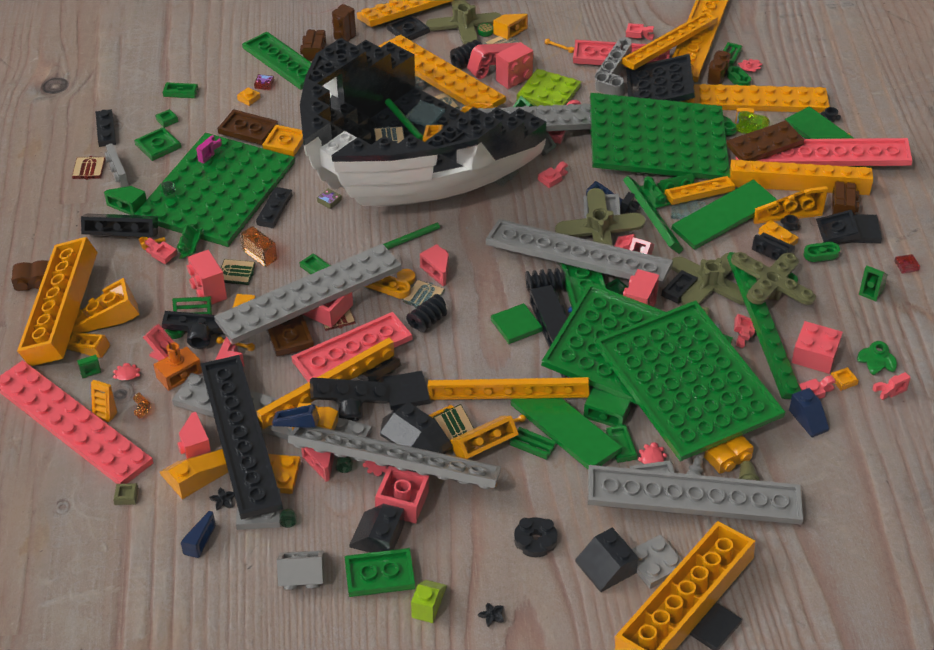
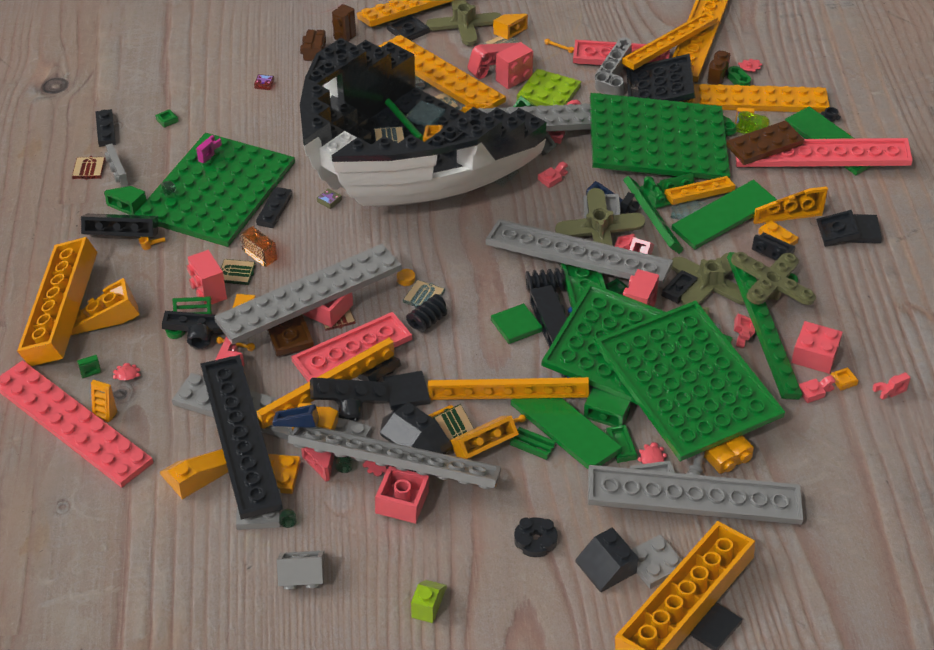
(28, 275): reddish brown brick -> none
(89, 344): light orange slope -> none
(126, 494): olive tile -> none
(143, 405): clear orange arm -> none
(157, 144): green tile -> none
(158, 340): coral slope -> none
(162, 252): coral plate -> none
(177, 366): orange brick -> none
(180, 90): green tile -> none
(189, 240): green hinge -> none
(193, 438): coral slope -> none
(198, 536): dark blue slope -> none
(222, 499): black plant -> none
(247, 126): reddish brown plate -> none
(248, 96): light orange plate -> none
(279, 58): green tile -> none
(284, 140): light orange plate -> none
(313, 264): green tile -> none
(379, 529): black slope -> none
(379, 572): green plate -> none
(392, 286): light orange plate -> none
(413, 235): green bar -> none
(435, 263): coral slope -> none
(461, 55): black piece -> none
(485, 29): green tile -> none
(492, 614): black plant -> none
(638, 30): coral plate -> none
(737, 53): green tile -> none
(747, 471): olive cone -> none
(790, 222): black plate -> none
(799, 176): light orange brick -> none
(809, 412): dark blue slope -> none
(821, 251): green plate -> none
(845, 197): reddish brown brick -> none
(872, 283): green slope -> none
(876, 359): green plate -> none
(907, 263): clear red tile -> none

